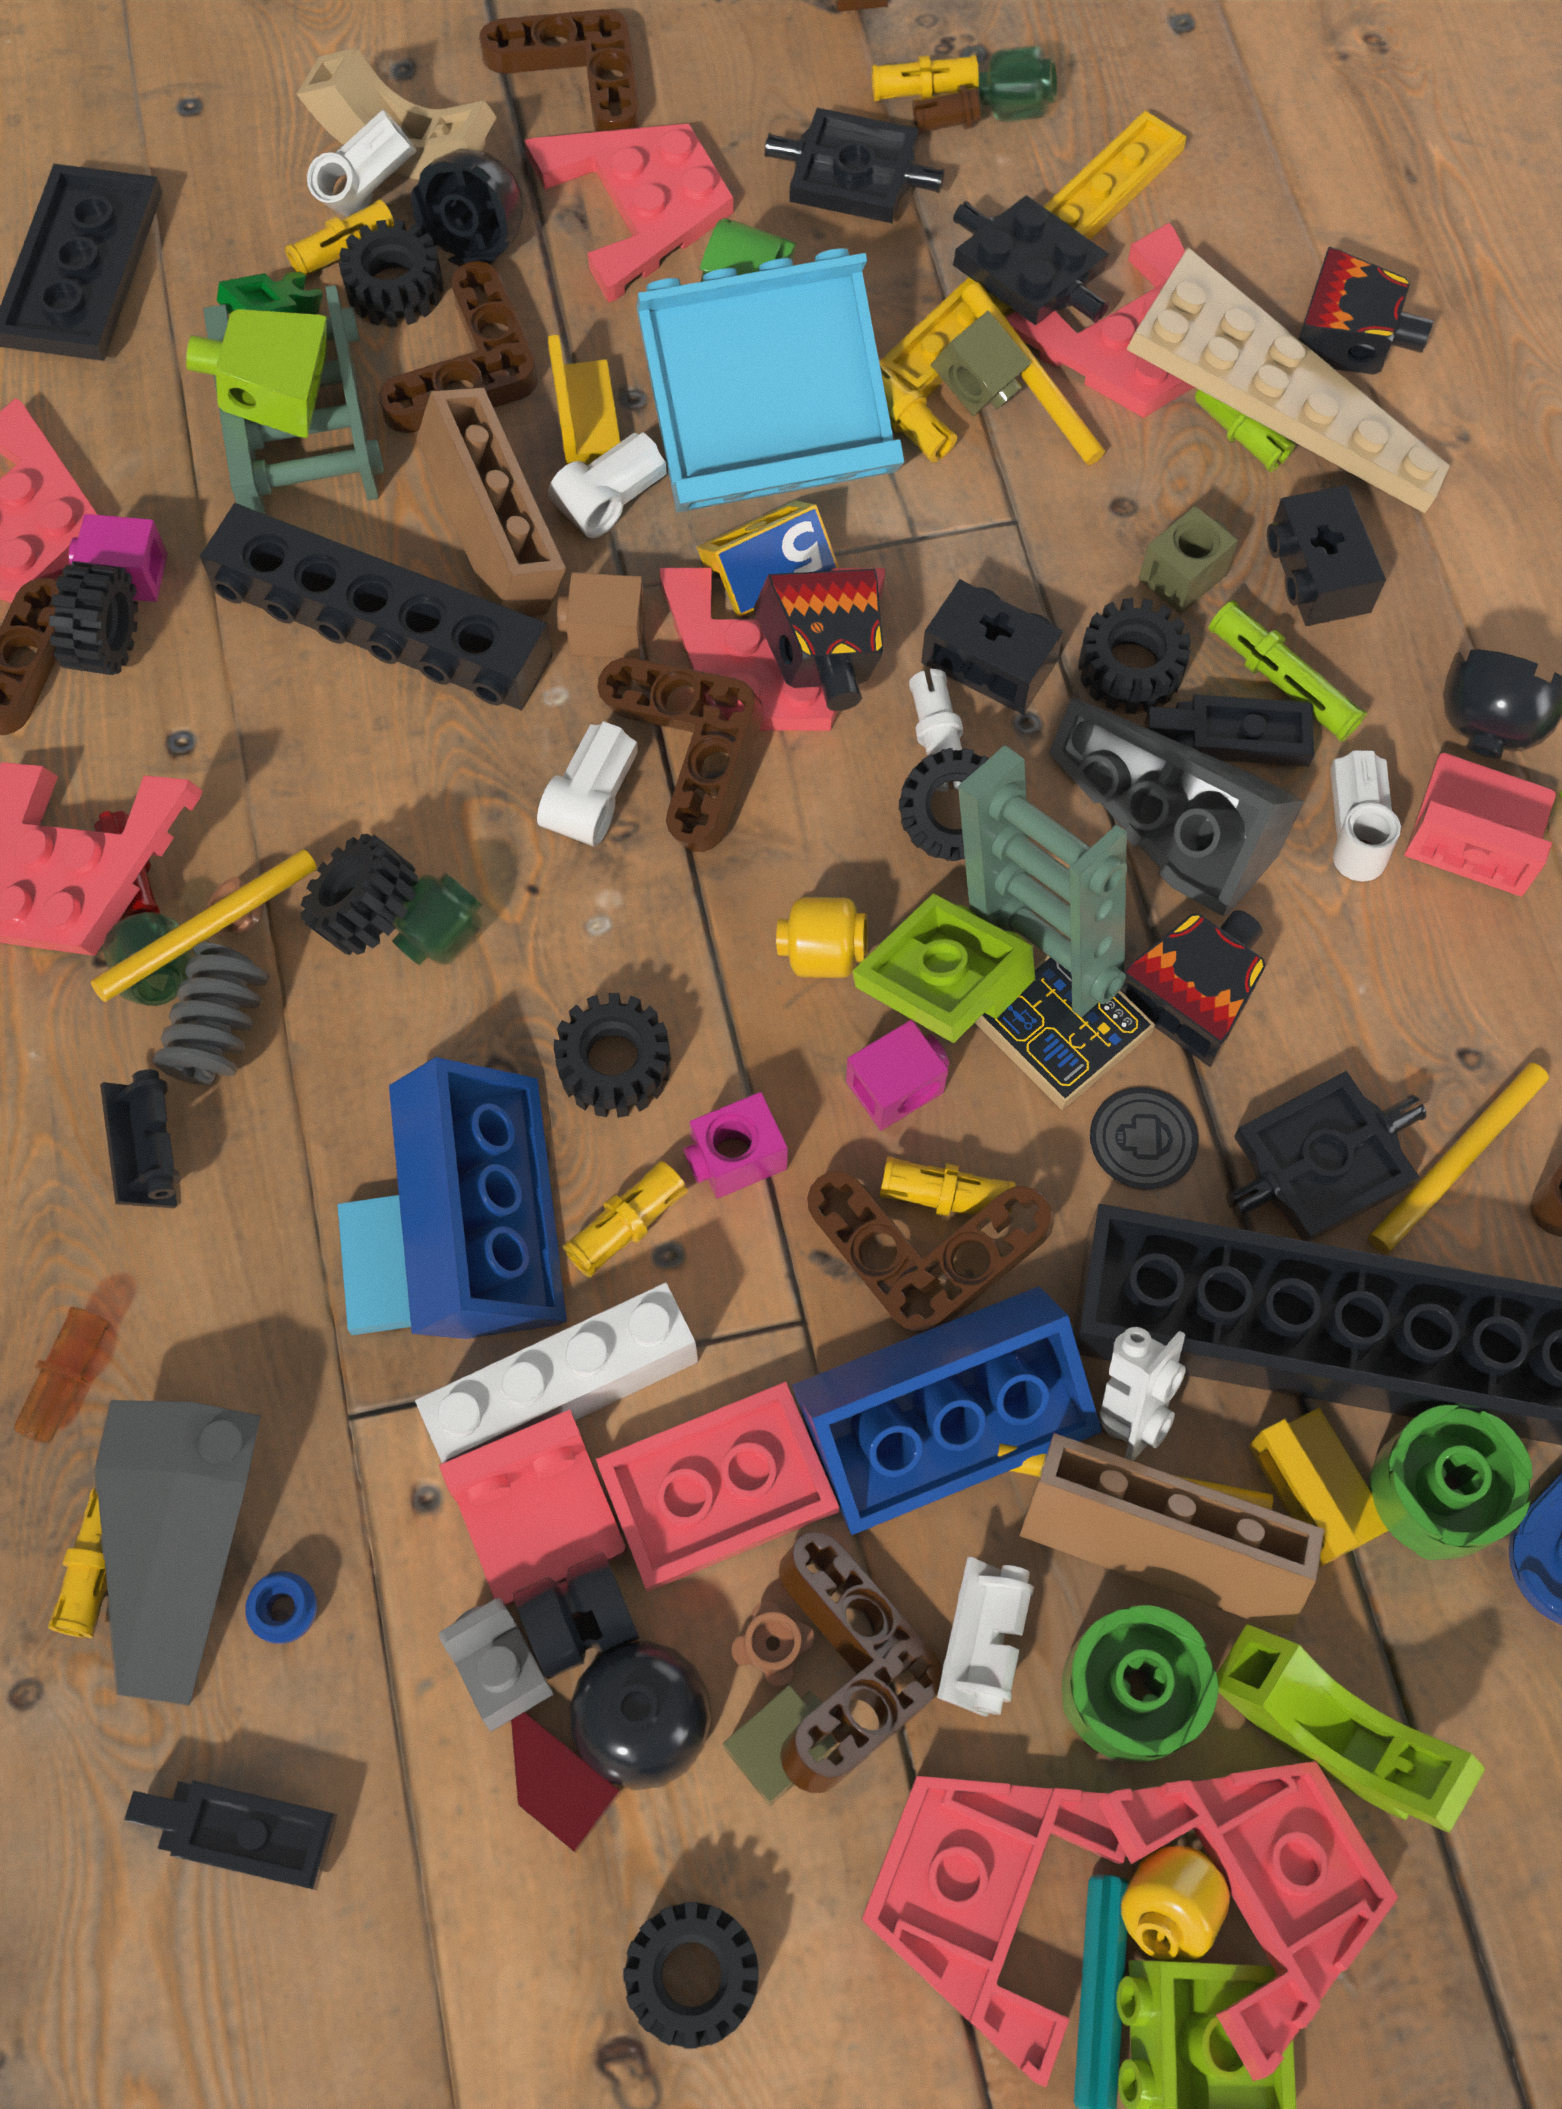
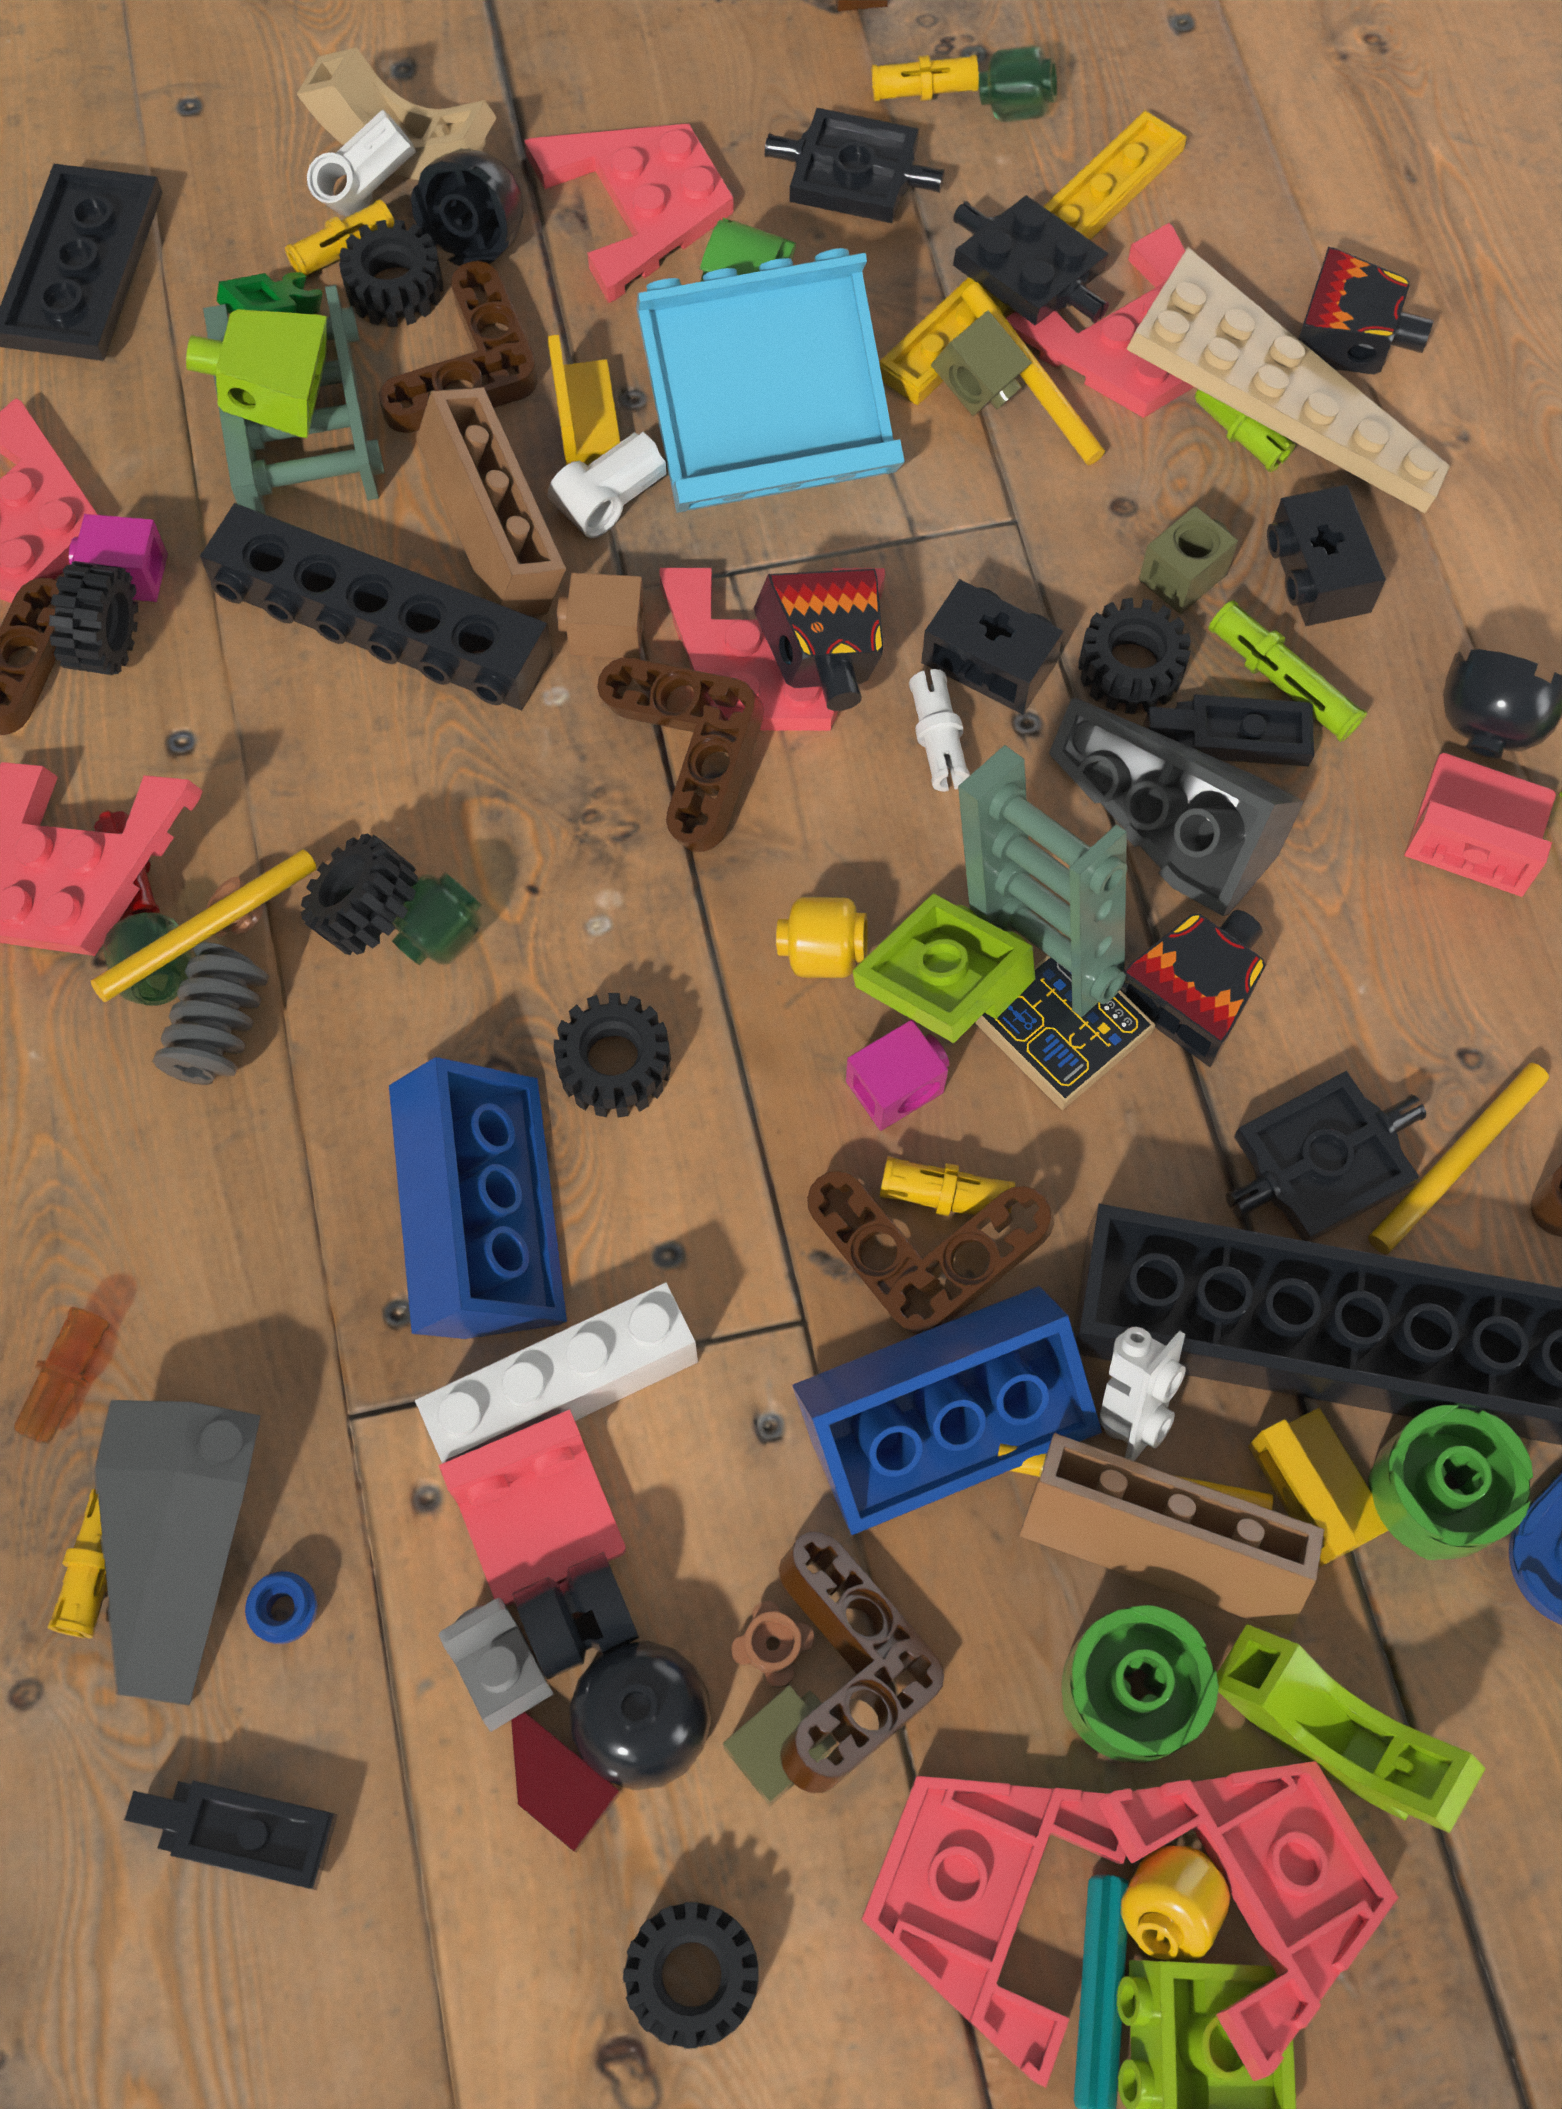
(139, 1141): black hinge -> none
(373, 1265): medium azure tile -> none
(584, 797): white piece -> none
(594, 52): reddish brown beam -> none
(625, 1219): yellow pin -> none
(717, 1486): coral plate -> none
(743, 1120): dark pink brick -> none
(774, 543): panel -> none
(914, 419): yellow pin -> none
(917, 795): black tyre -> none
(947, 110): reddish brown pin -> none
(977, 1664): white hinge -> none
(1144, 1138): sticker -> none
(1362, 813): white piece -> none

